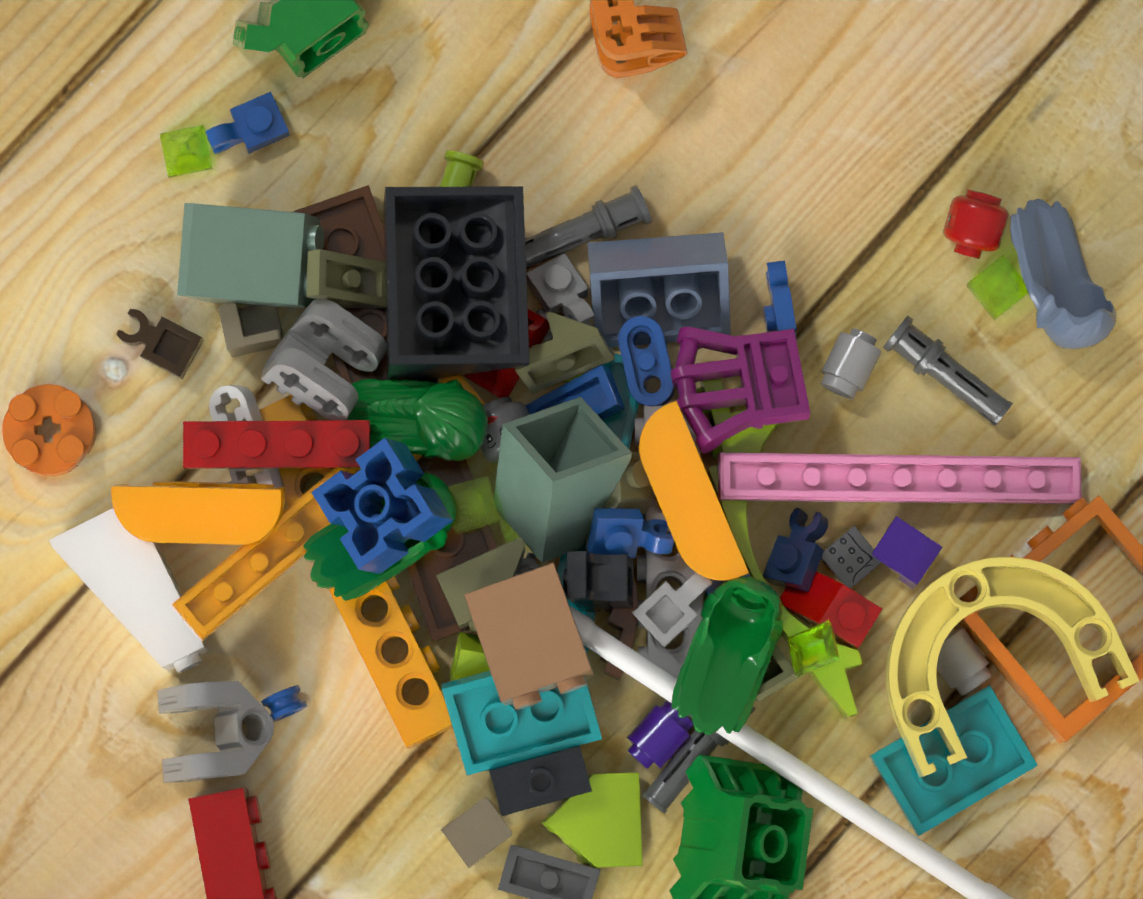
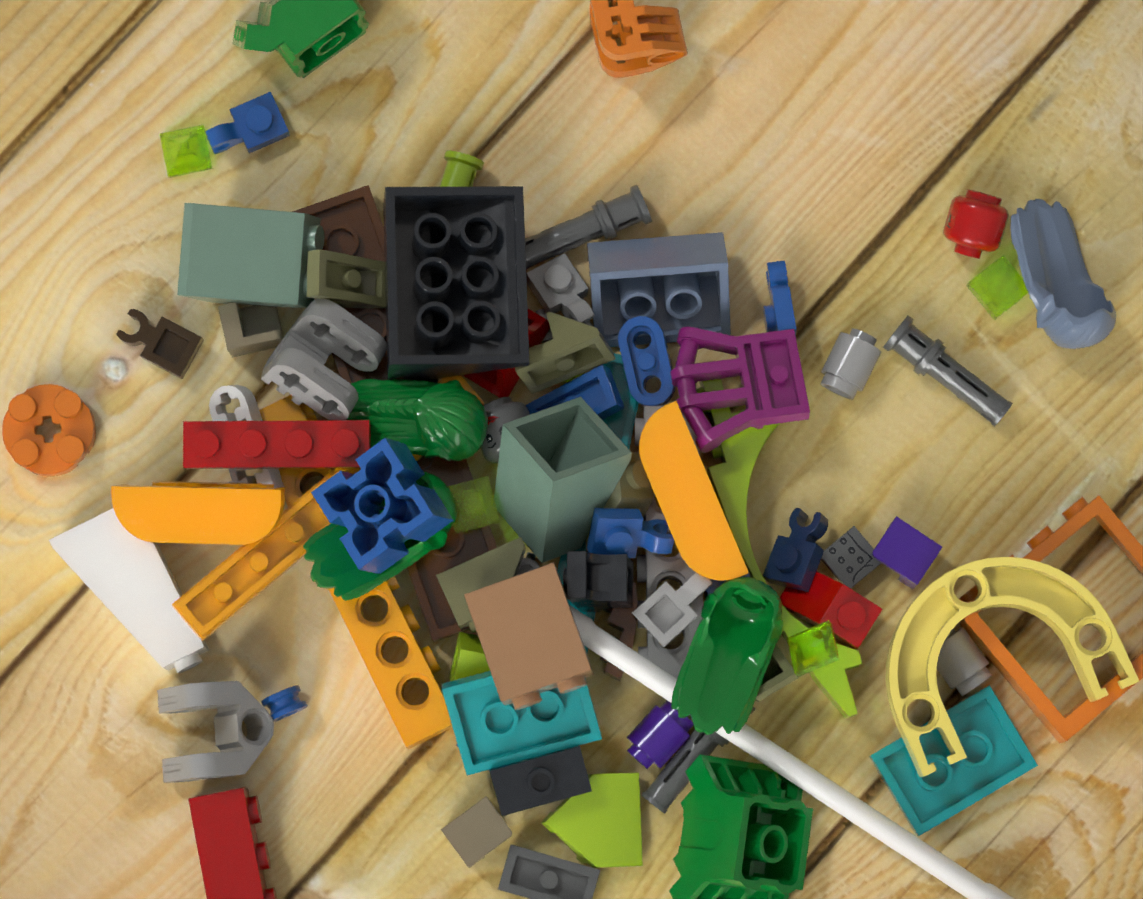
(898, 478): bright pink tile -> none

